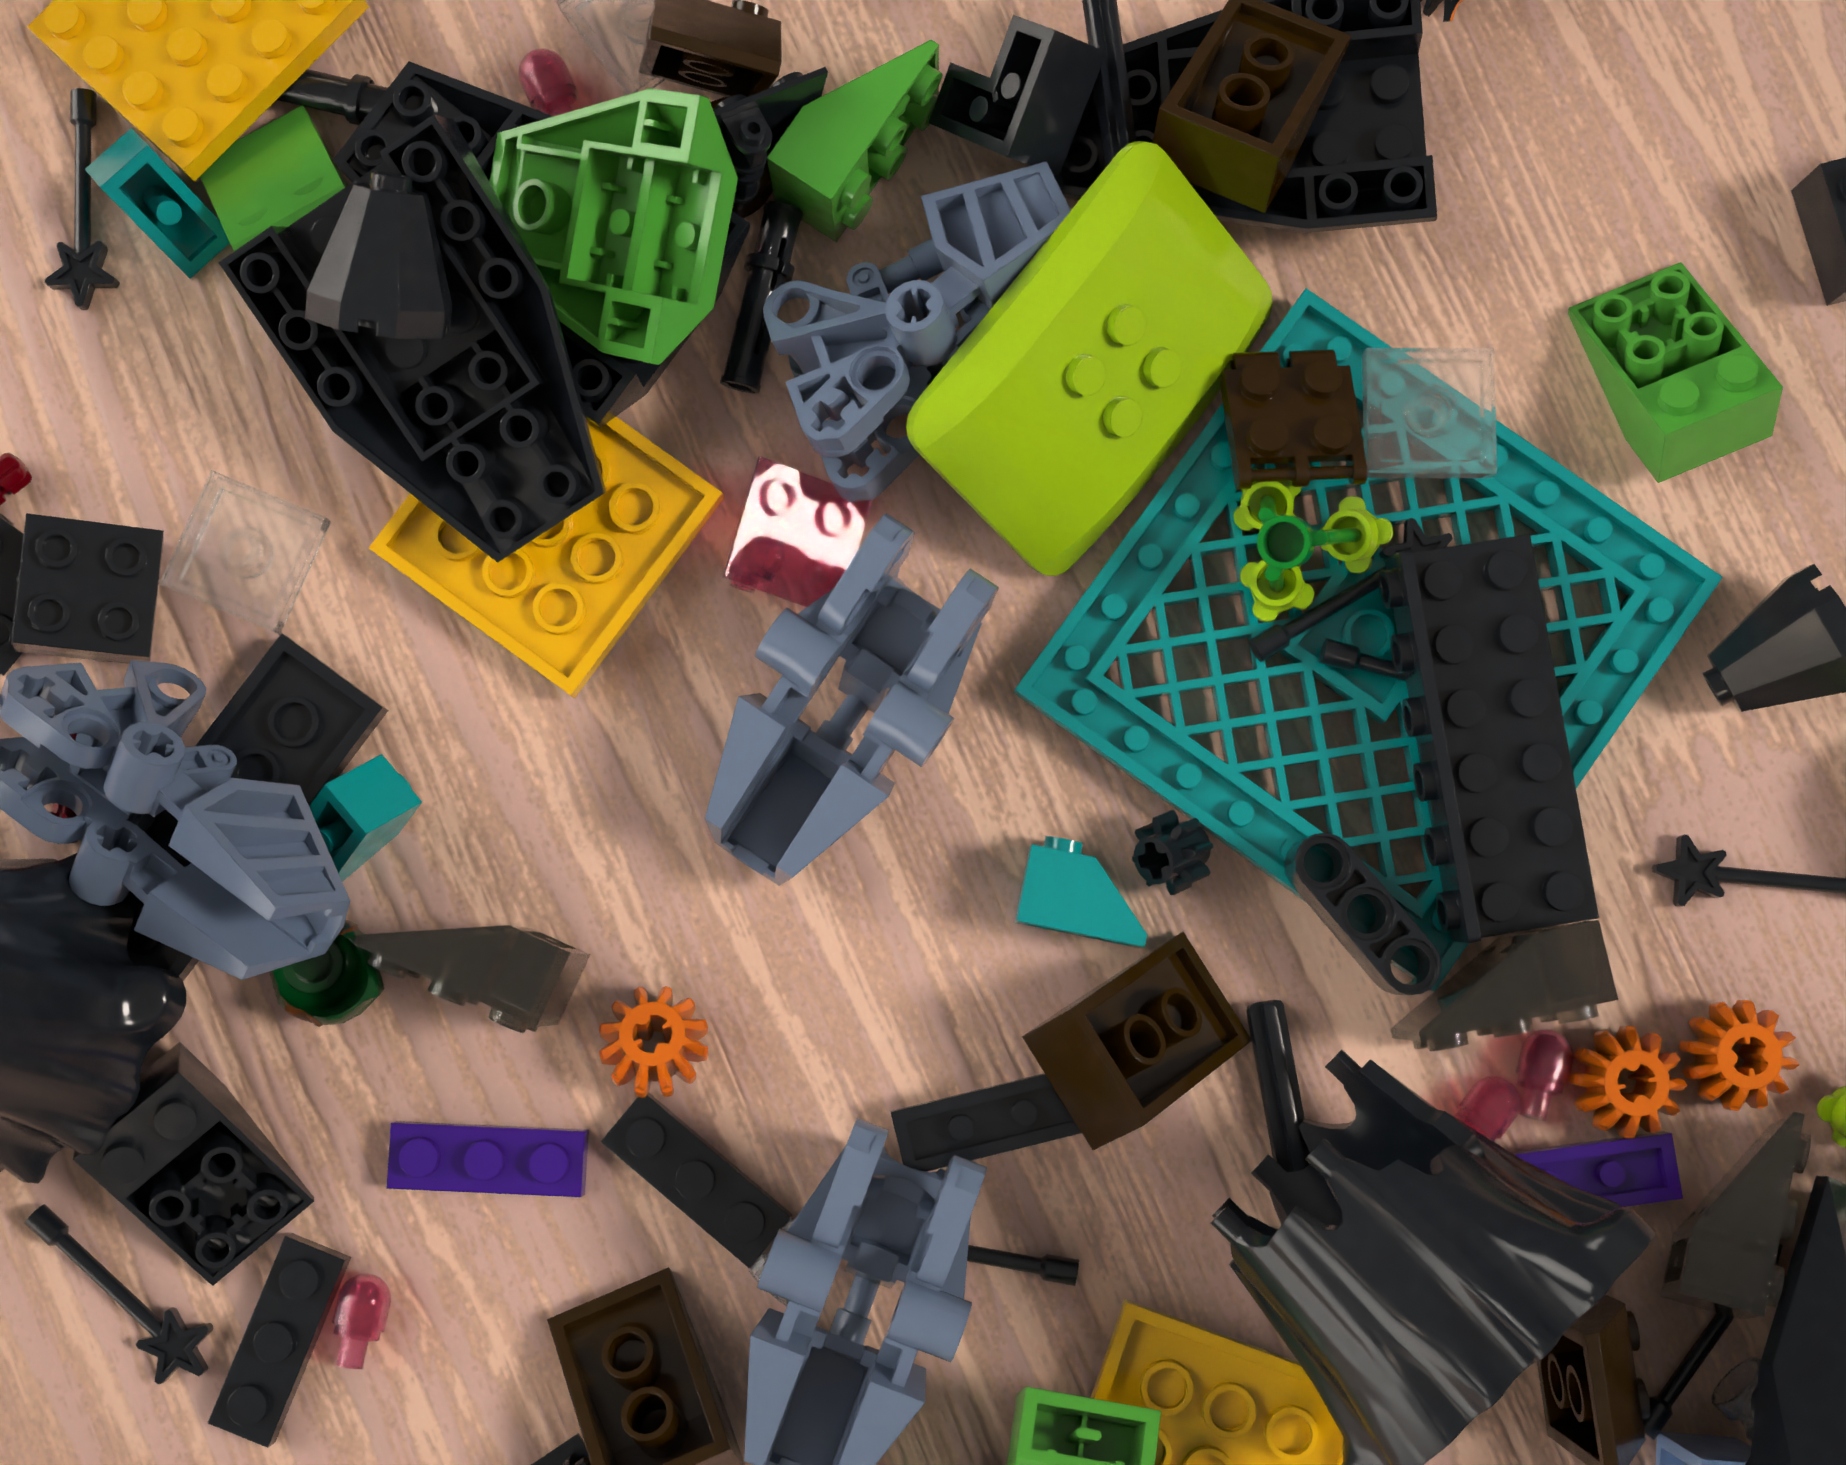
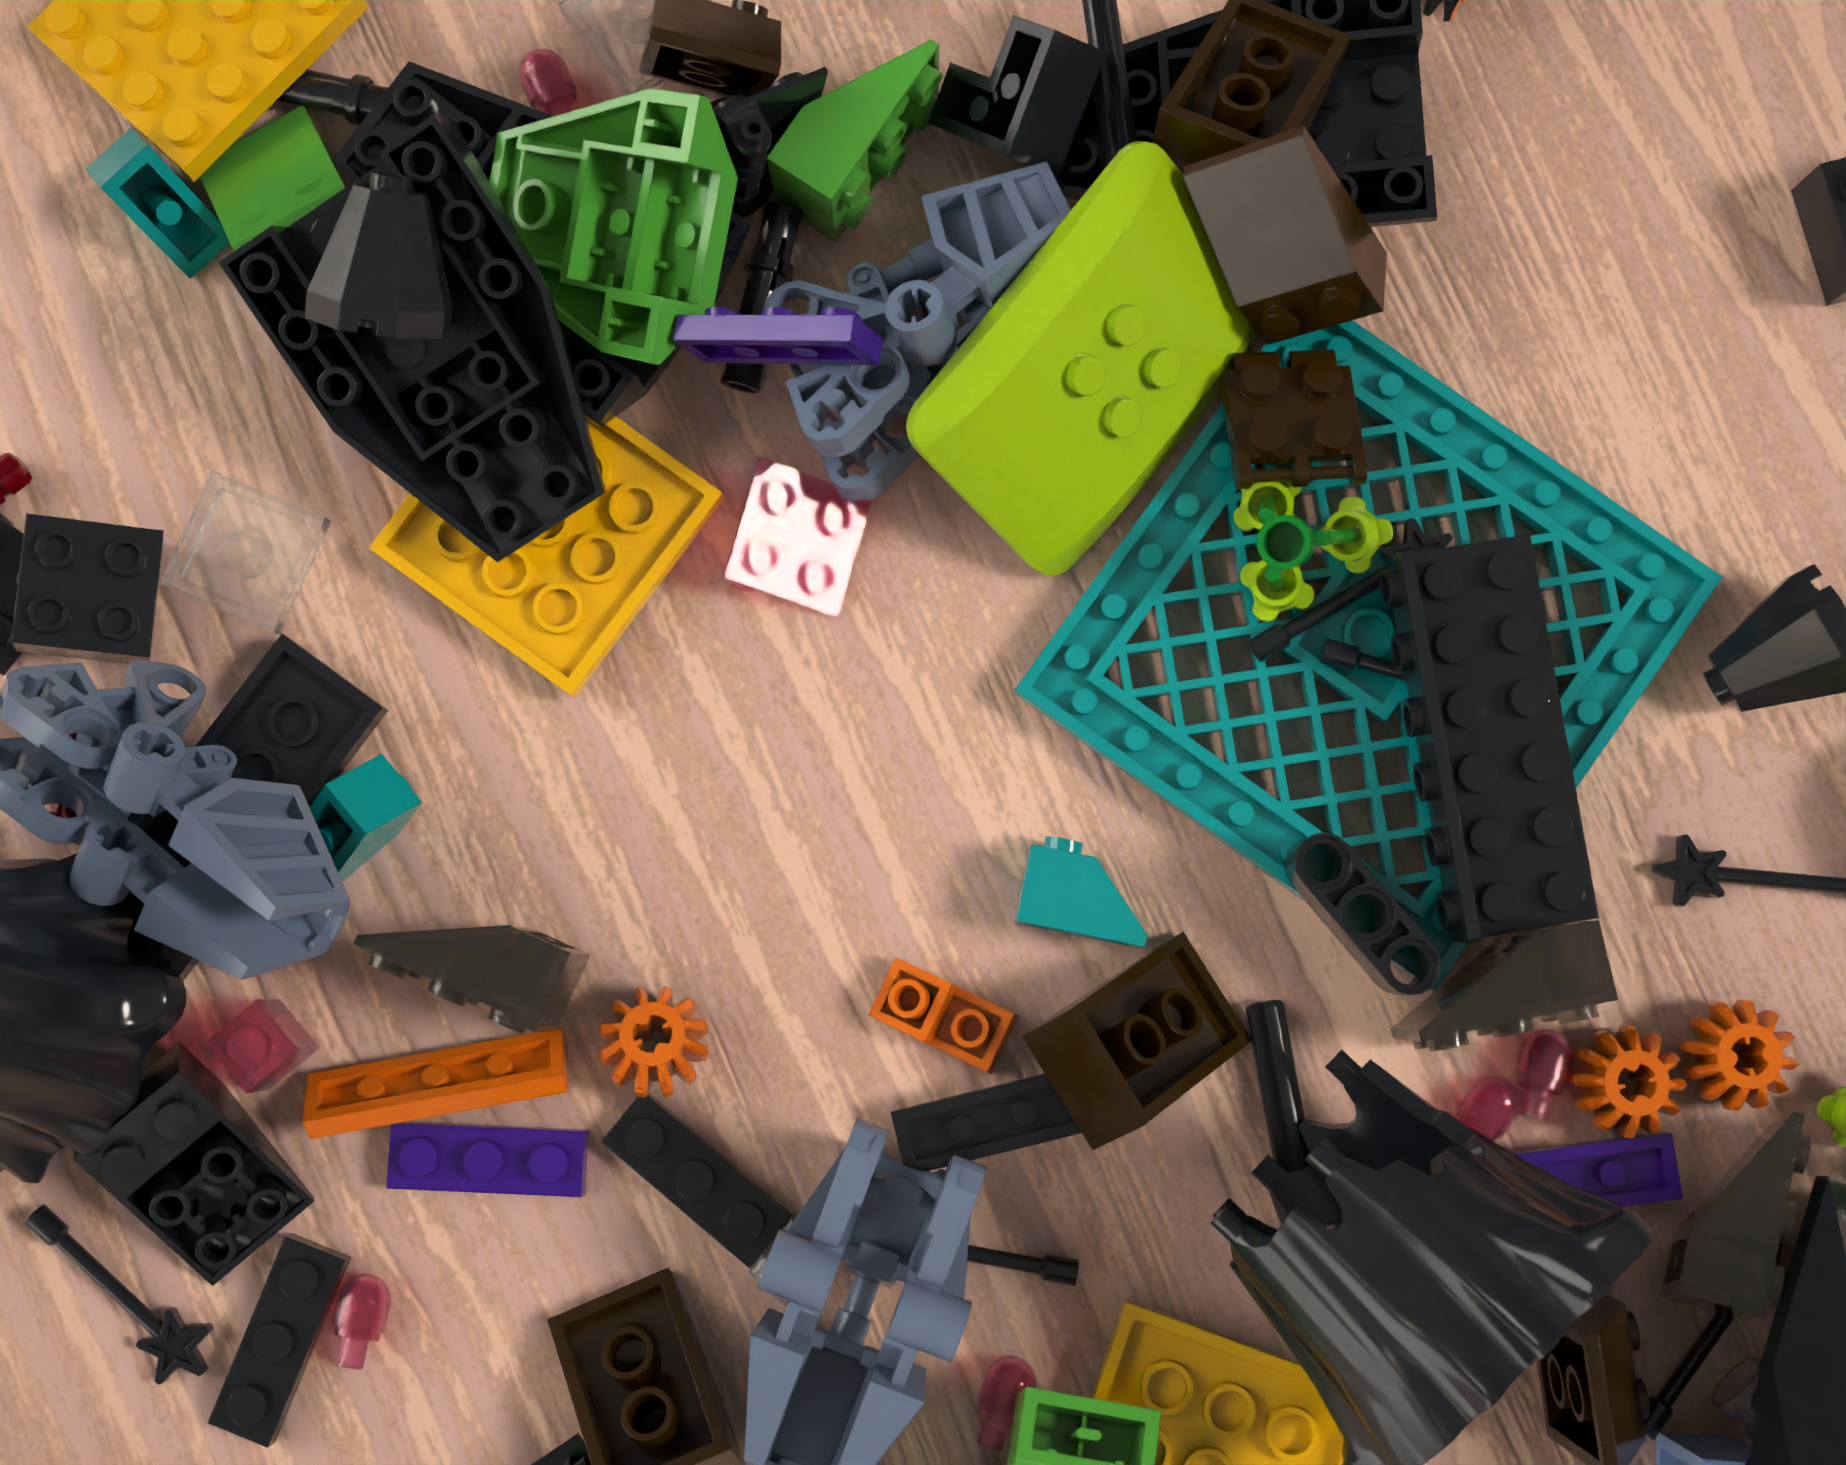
(84, 264): black piece -> none
(262, 1045): none -> clear pink brick
(330, 985): dark green hair -> none
(436, 1083): none -> orange plate
(779, 337): none -> dark purple plate
(797, 791): sand blue piece -> none
(943, 1015): none -> orange slope
(998, 1398): none -> clear pink cylinder
(1172, 852): black gear -> none
(1288, 236): none -> dark brown slope
(1429, 412): clear plate -> none
(1676, 372): bright green slope -> none

